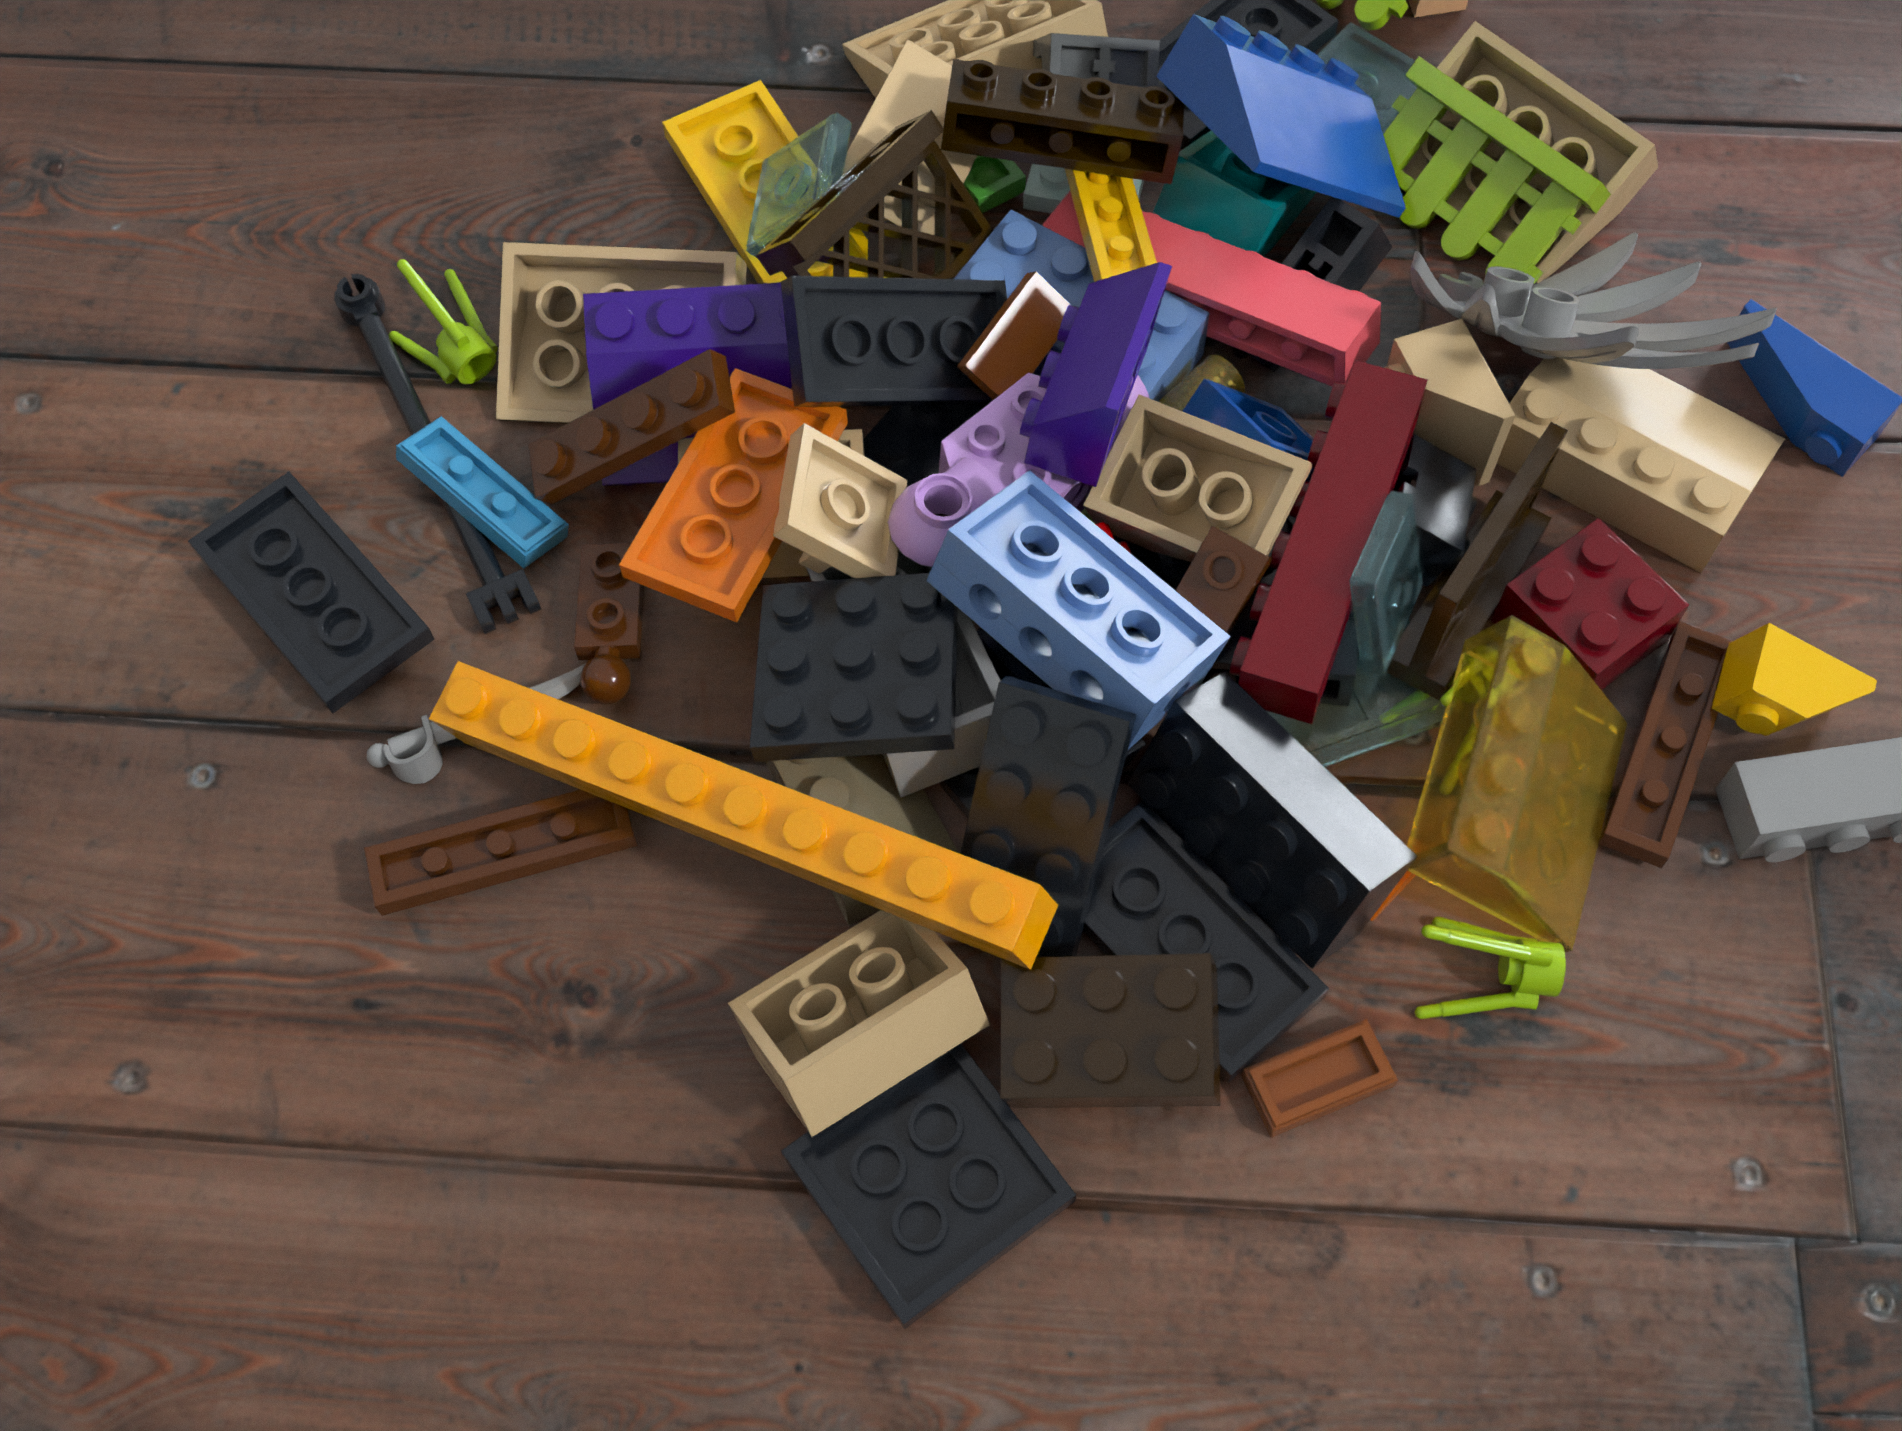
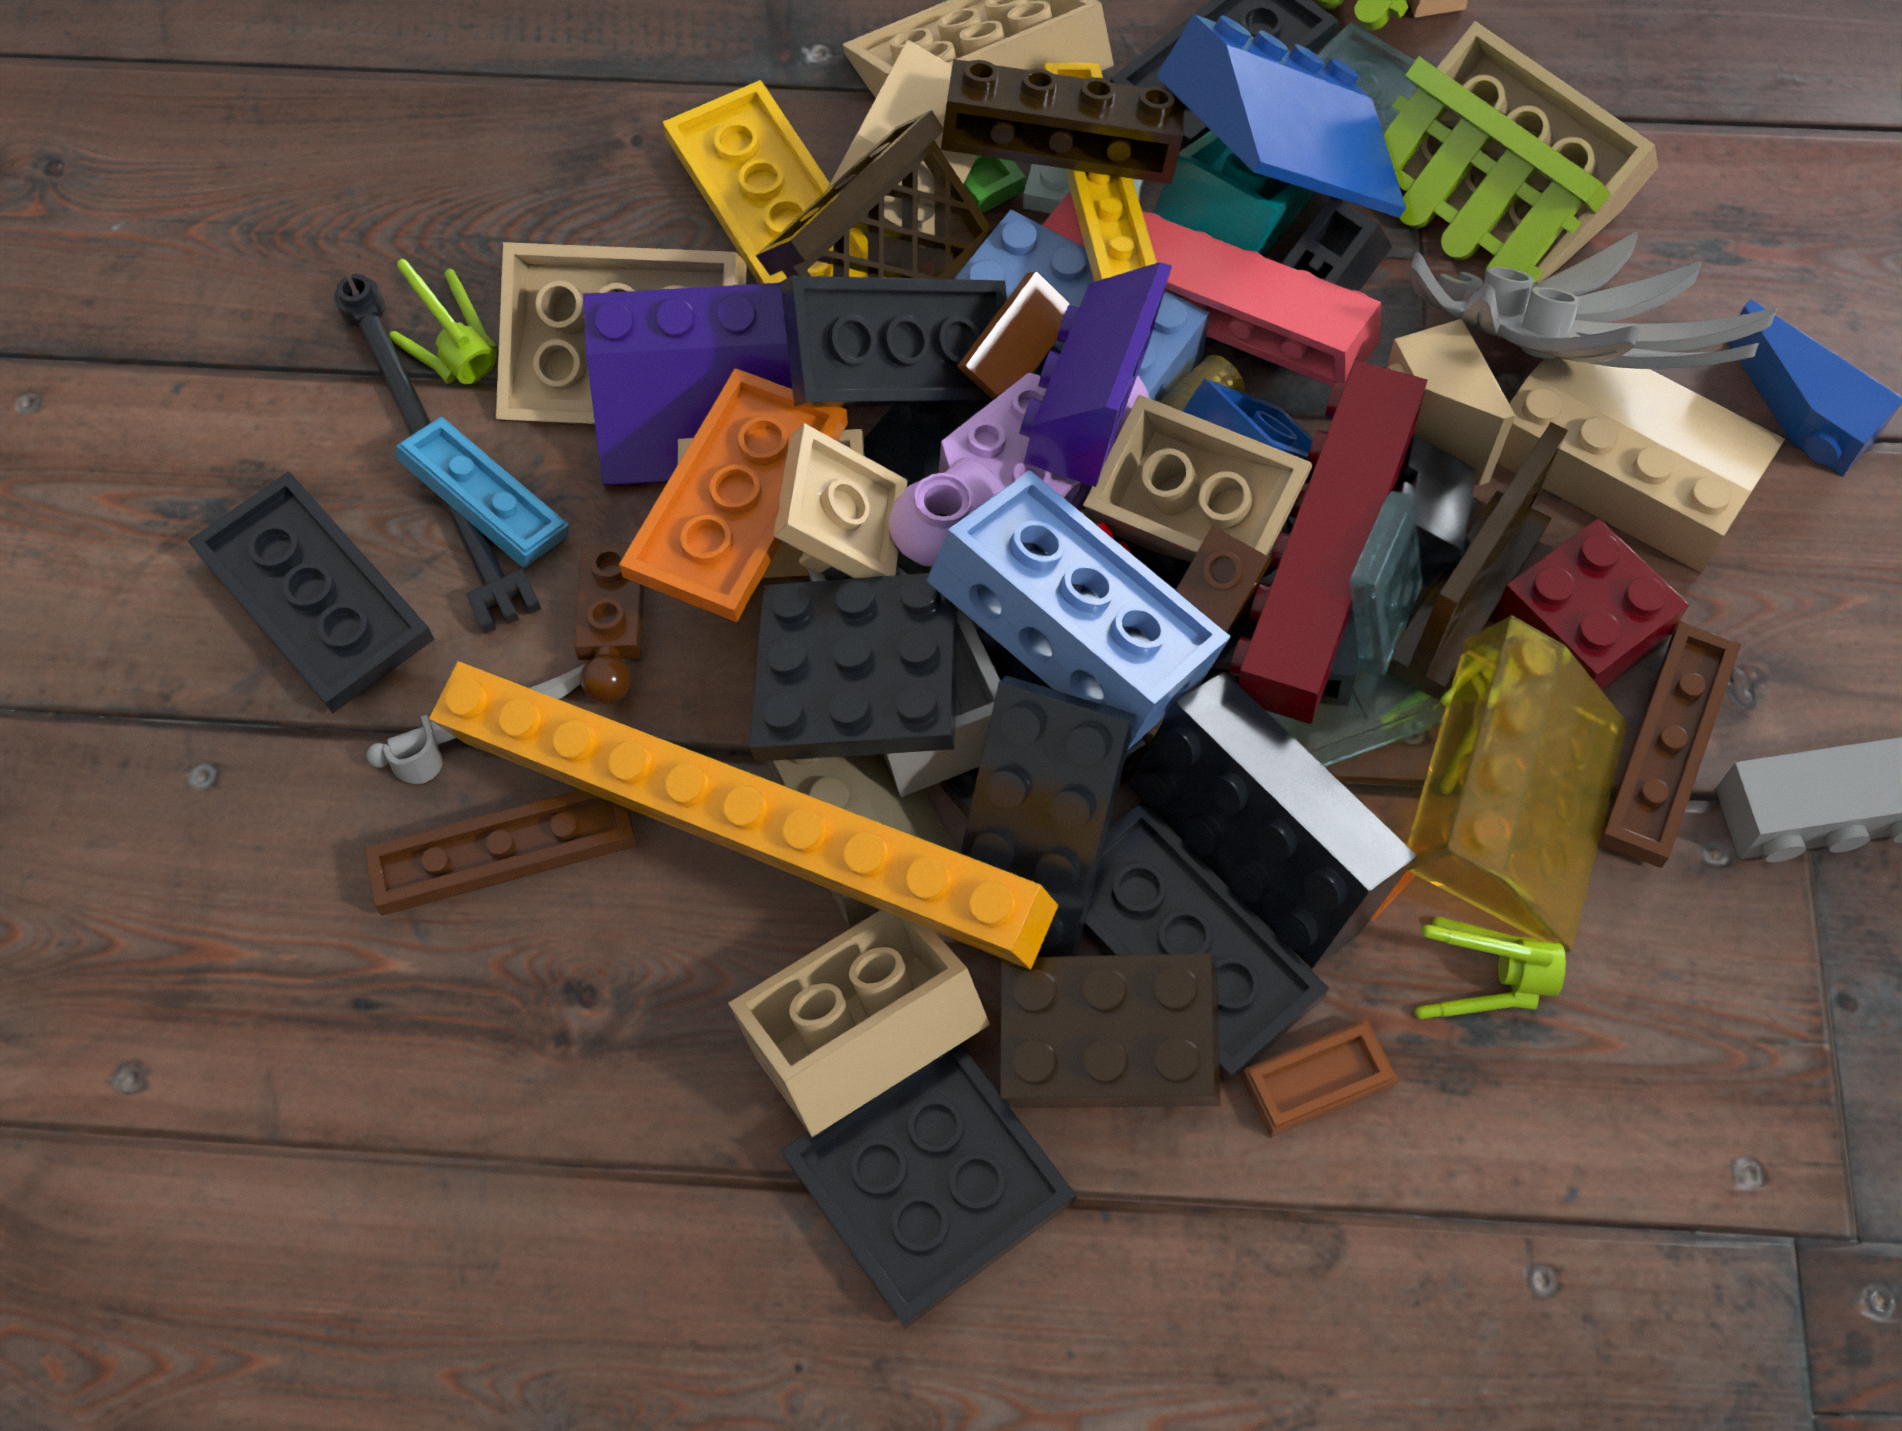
(631, 427): reddish brown plate -> none
(796, 178): clear light blue tile -> none
(1111, 58): dark grey hinge -> none
(1781, 680): yellow slope -> none

